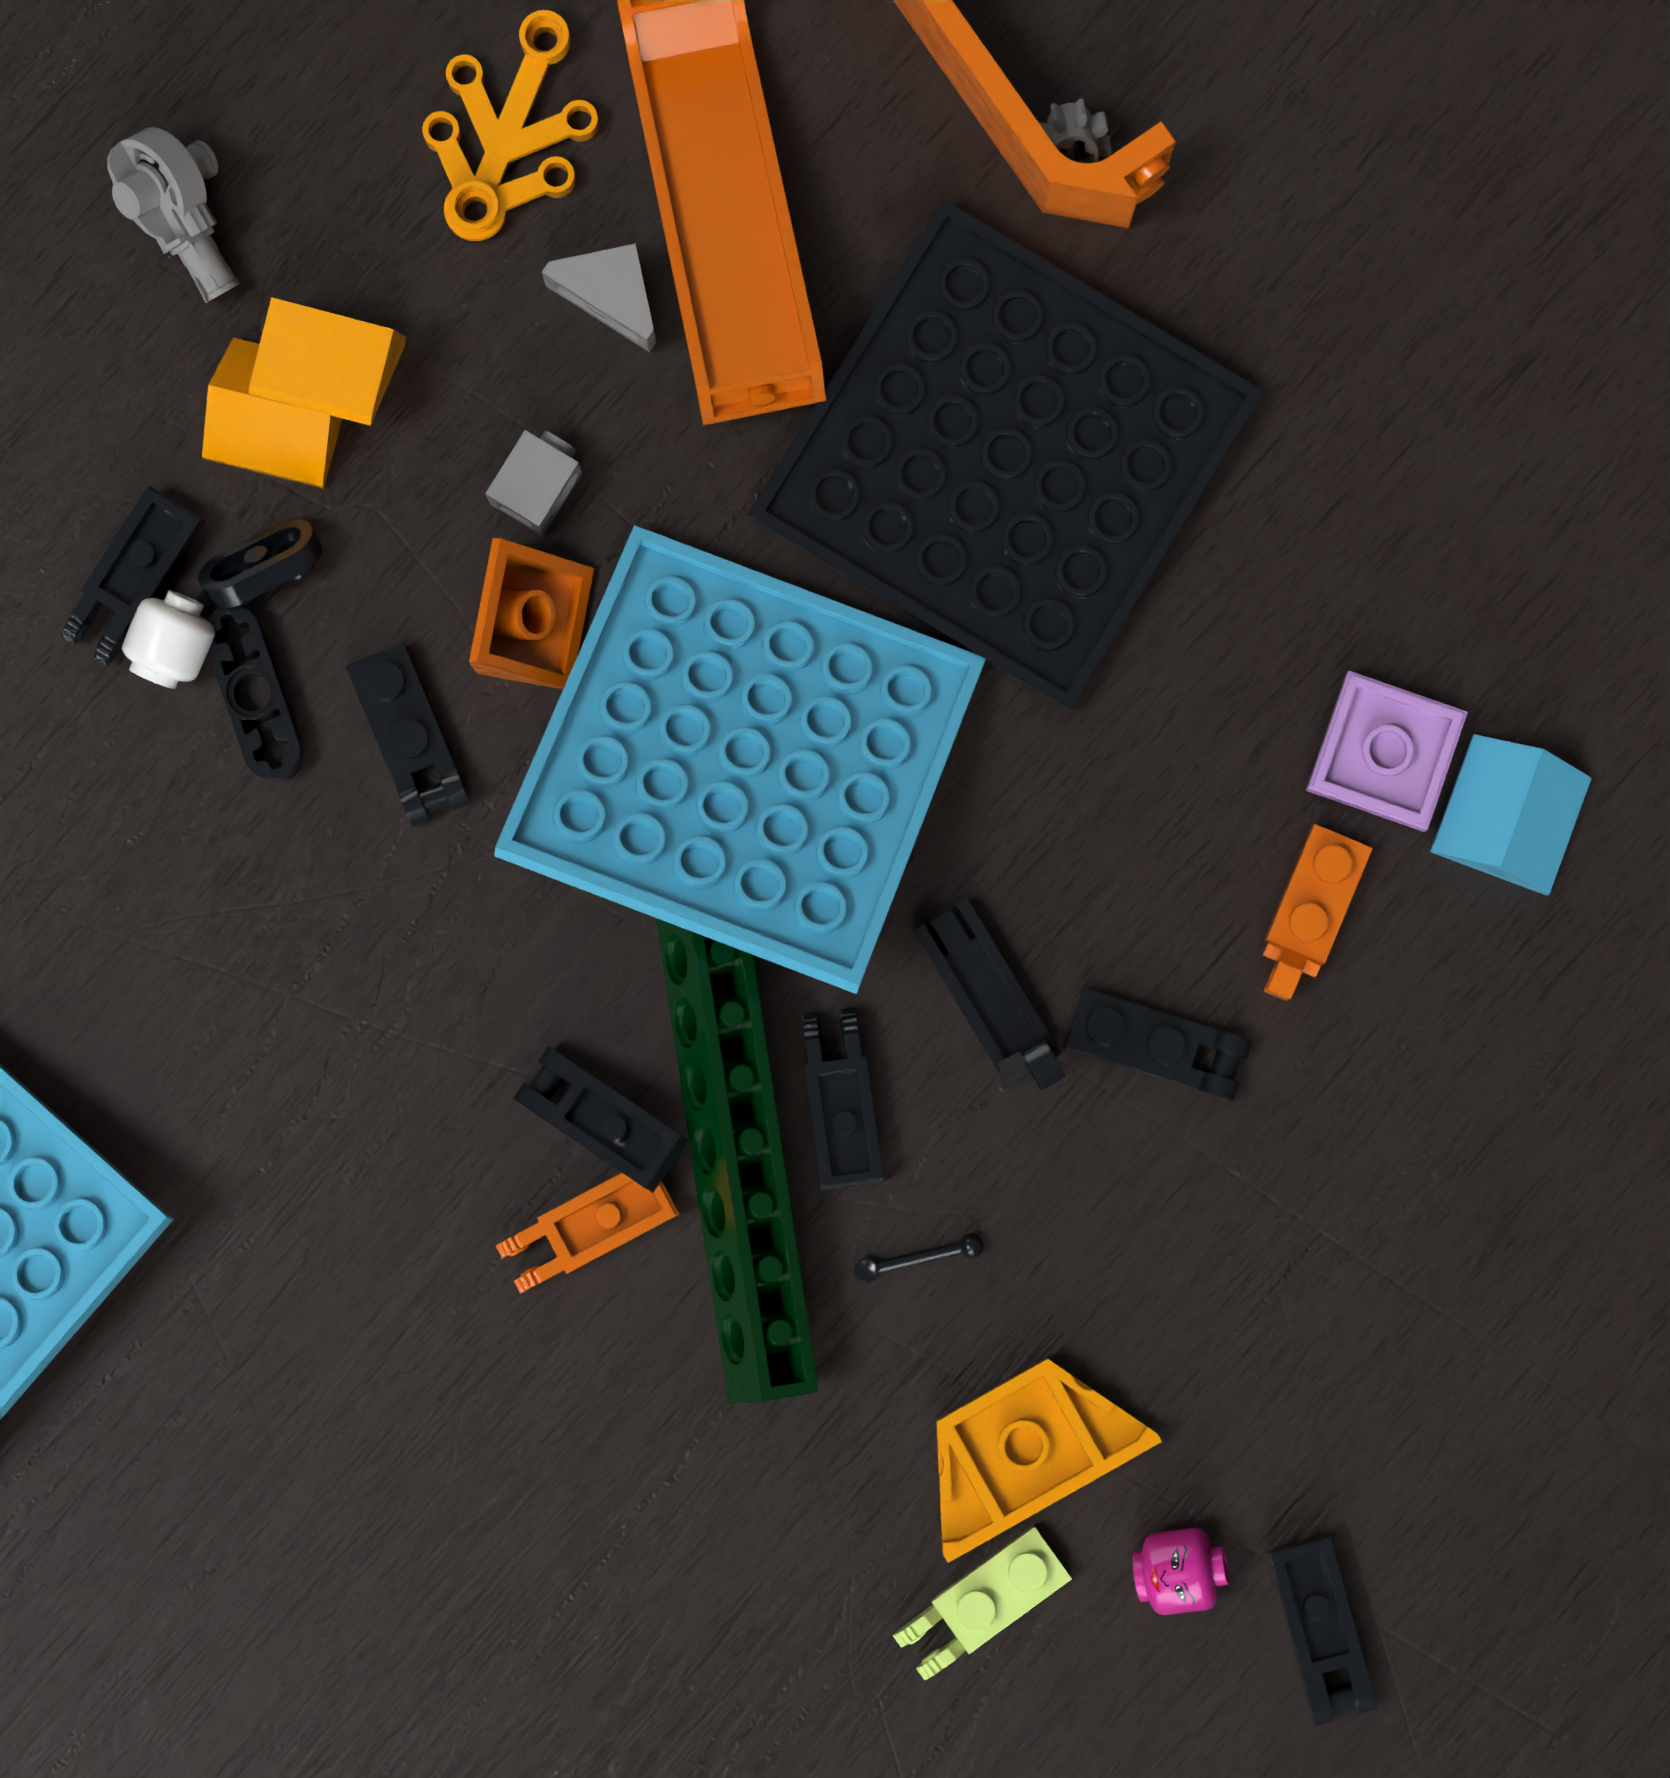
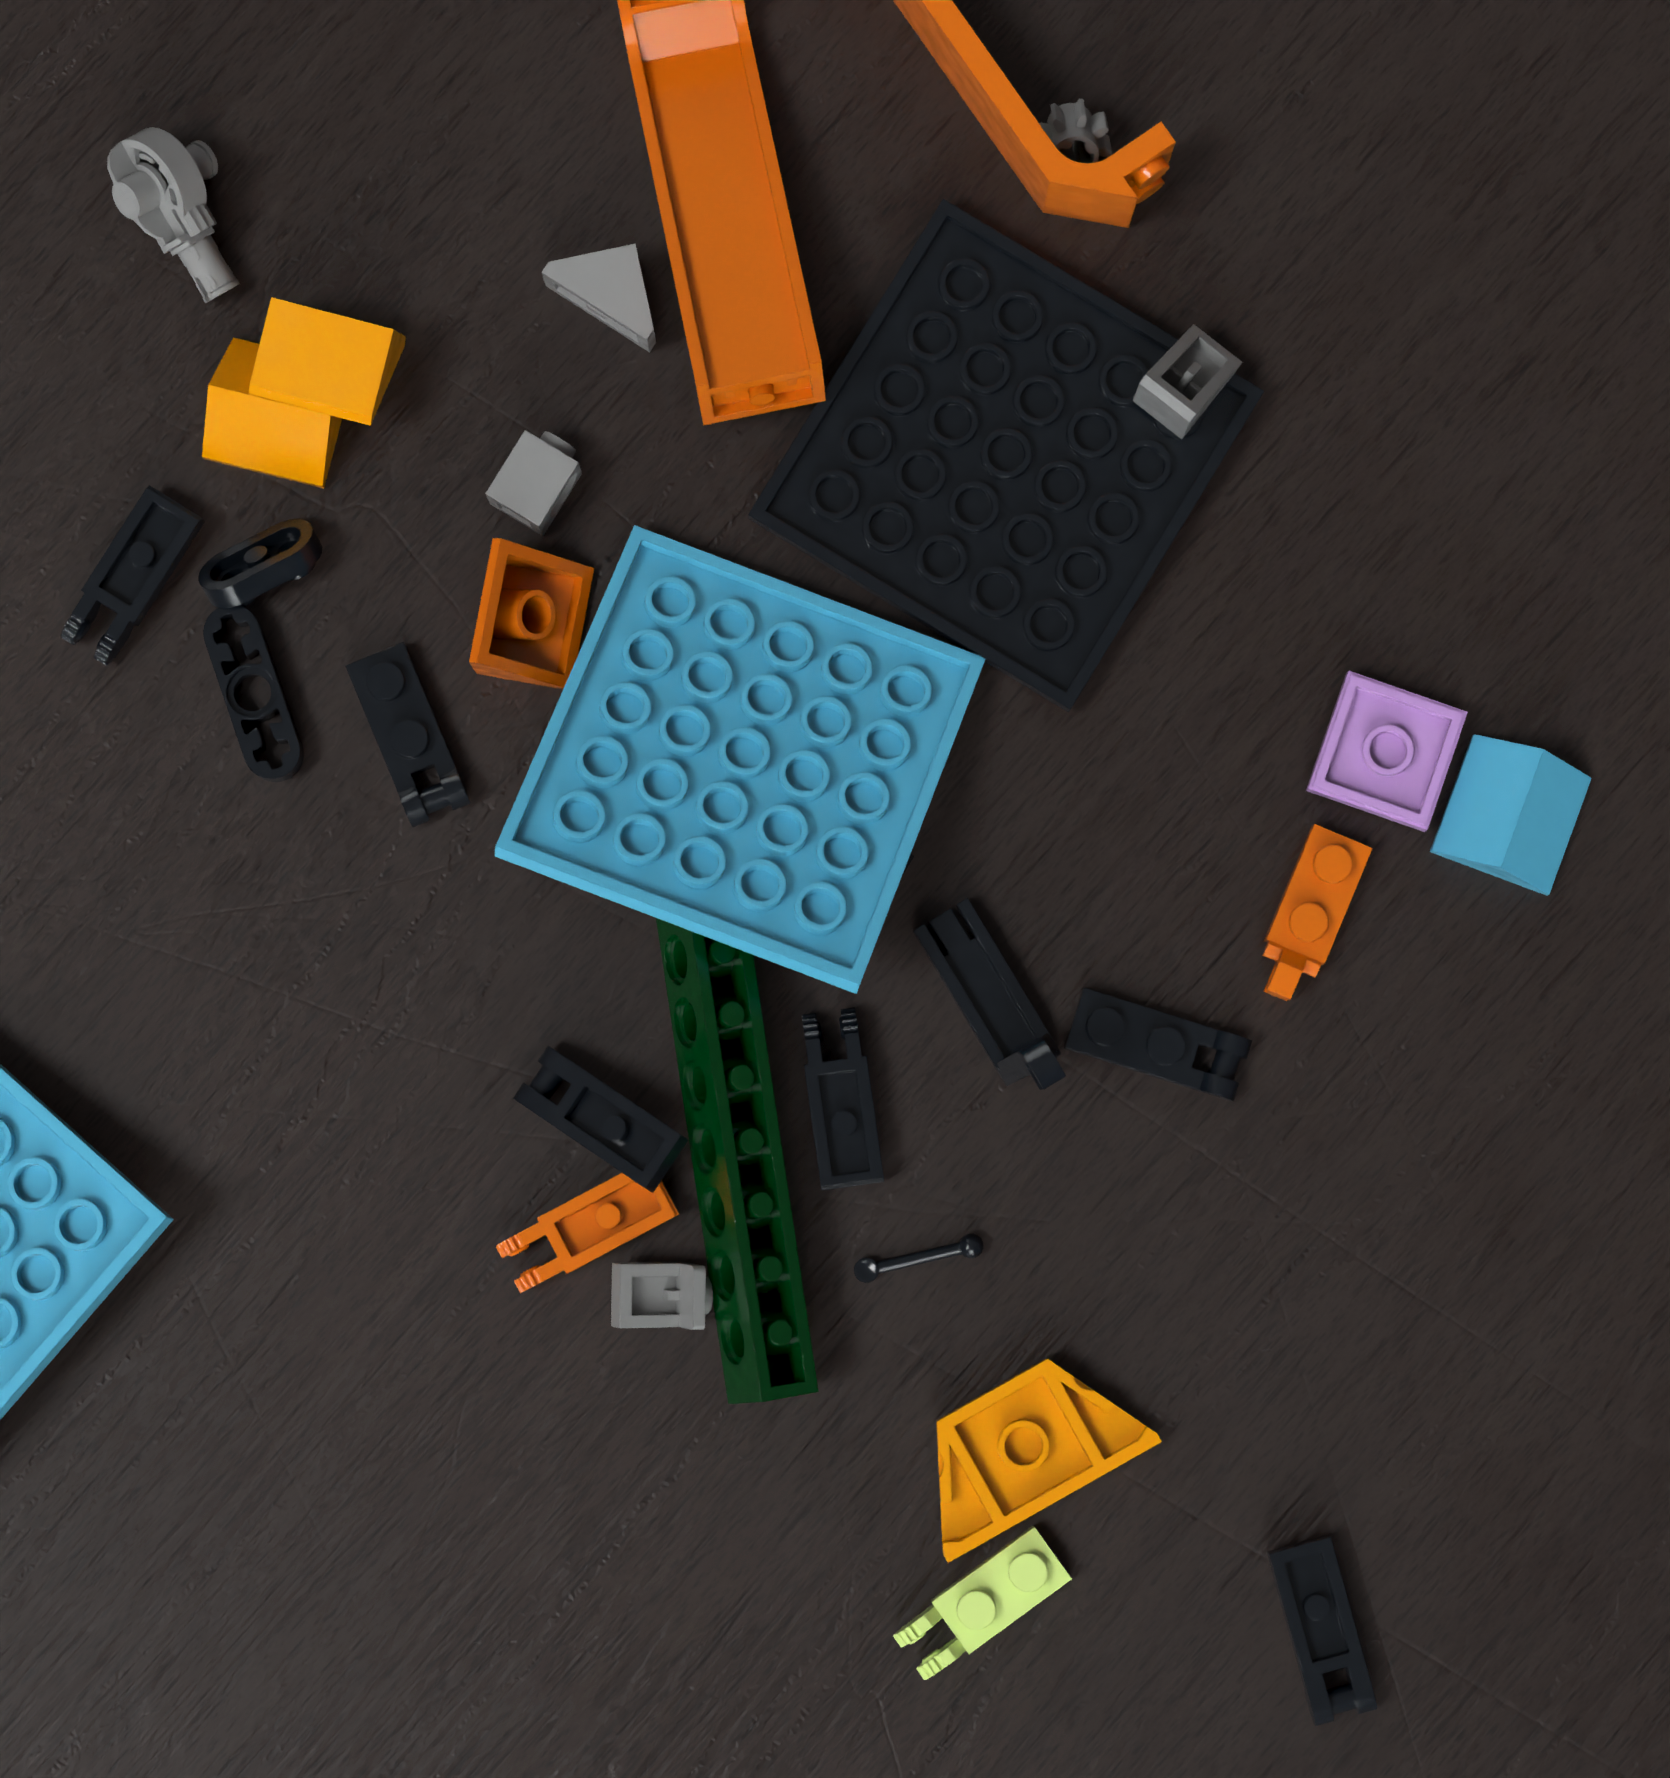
(168, 639): white head -> none
(505, 137): light orange plant -> none
(660, 1295): none -> light grey bracket
(1180, 1571): dark pink head -> none
(1186, 380): none -> light grey slope

